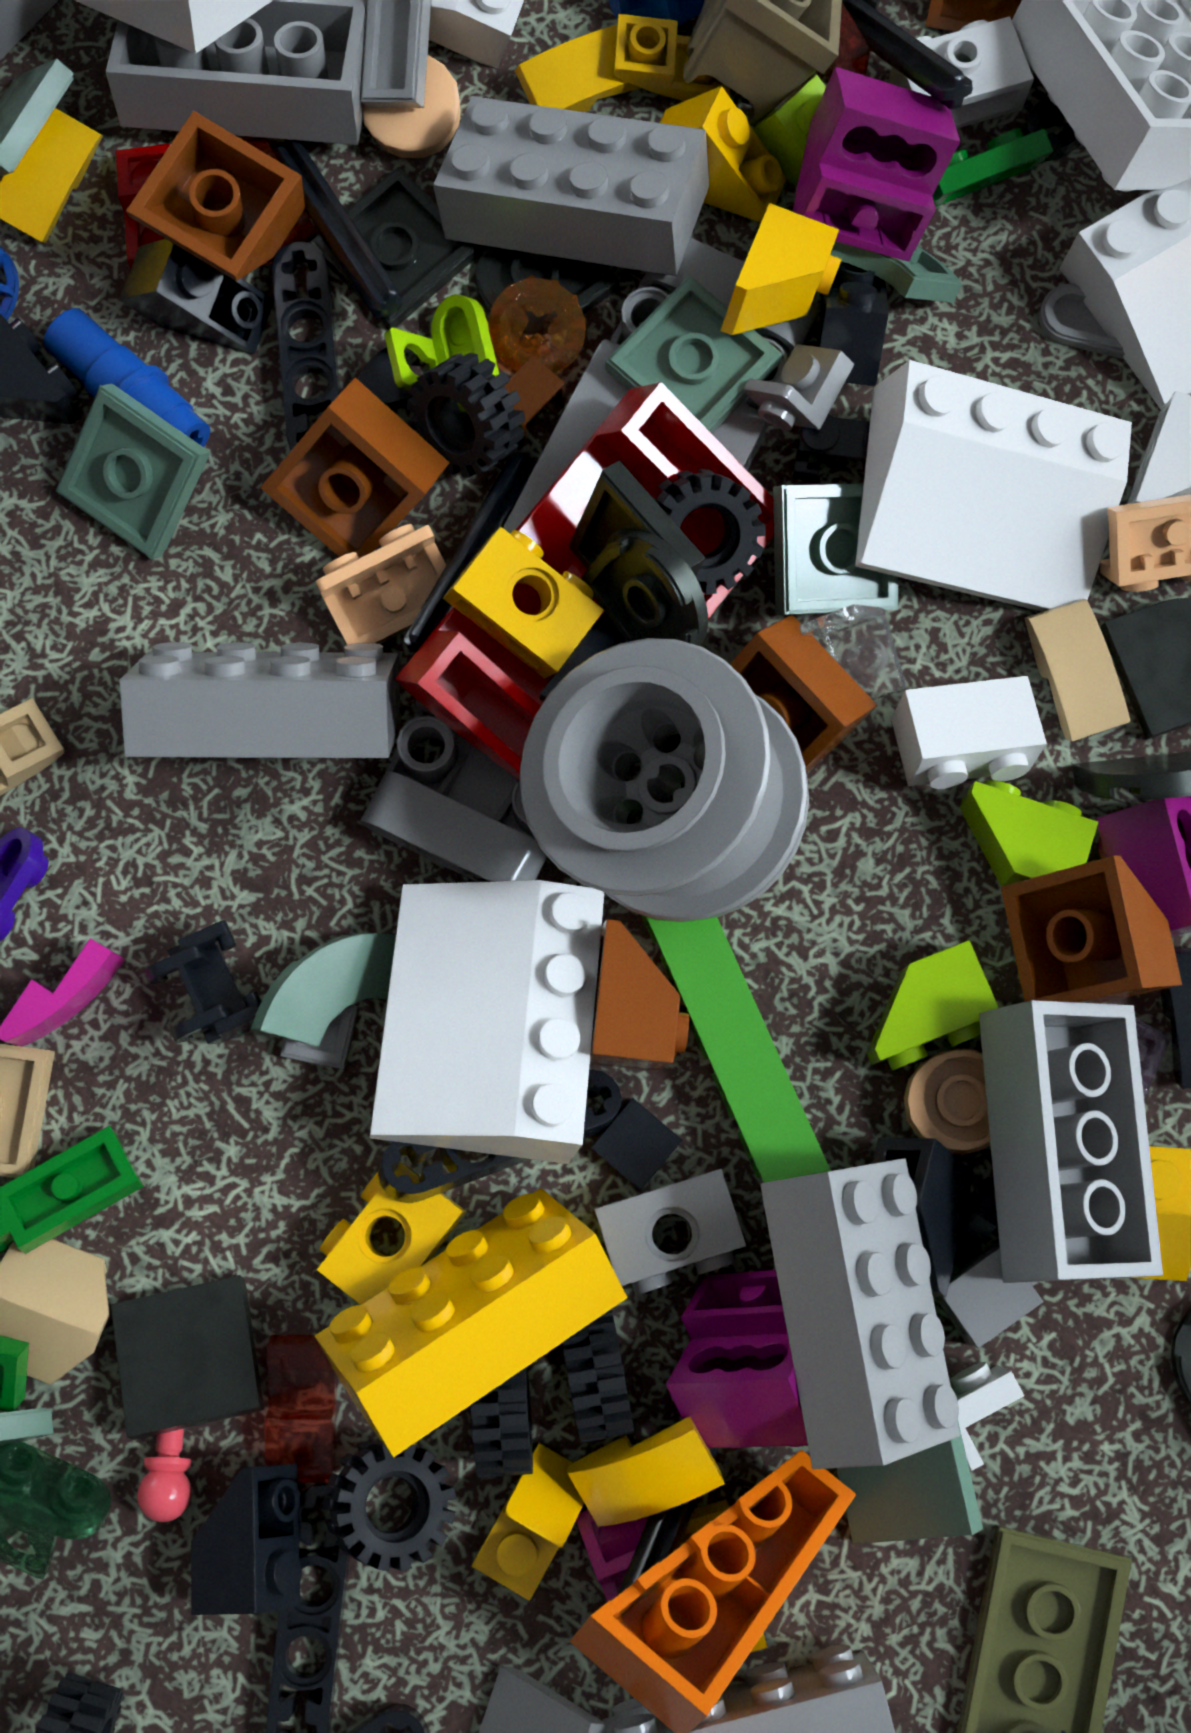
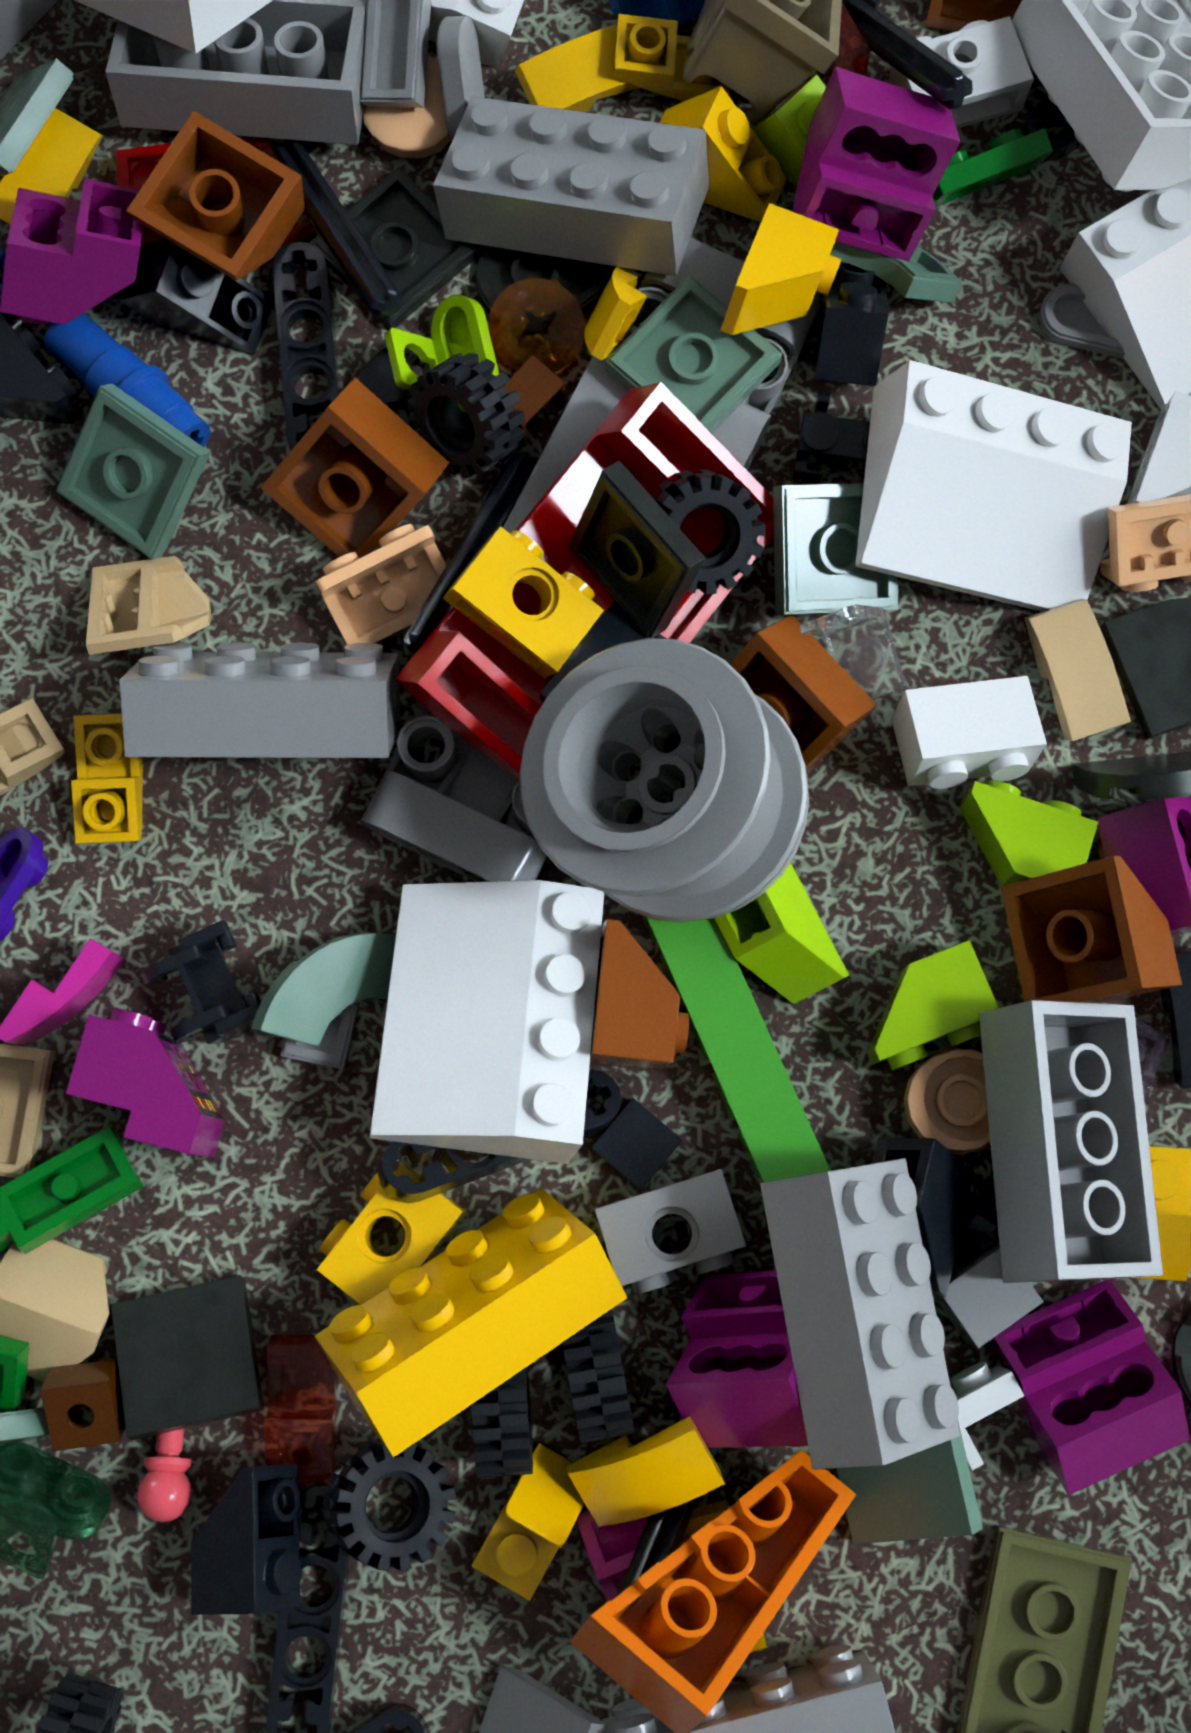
(69, 252): none -> magenta piece
(87, 1384): none -> reddish brown piece
(107, 782): none -> yellow slope
(142, 1070): none -> magenta piece
(143, 605): none -> tan slope
(458, 67): none -> light grey tile
(614, 313): none -> yellow slope
(648, 590): pearl dark grey tile -> none
(784, 940): none -> lime slope
(803, 389): light grey bracket -> none
(1092, 1386): none -> magenta piece

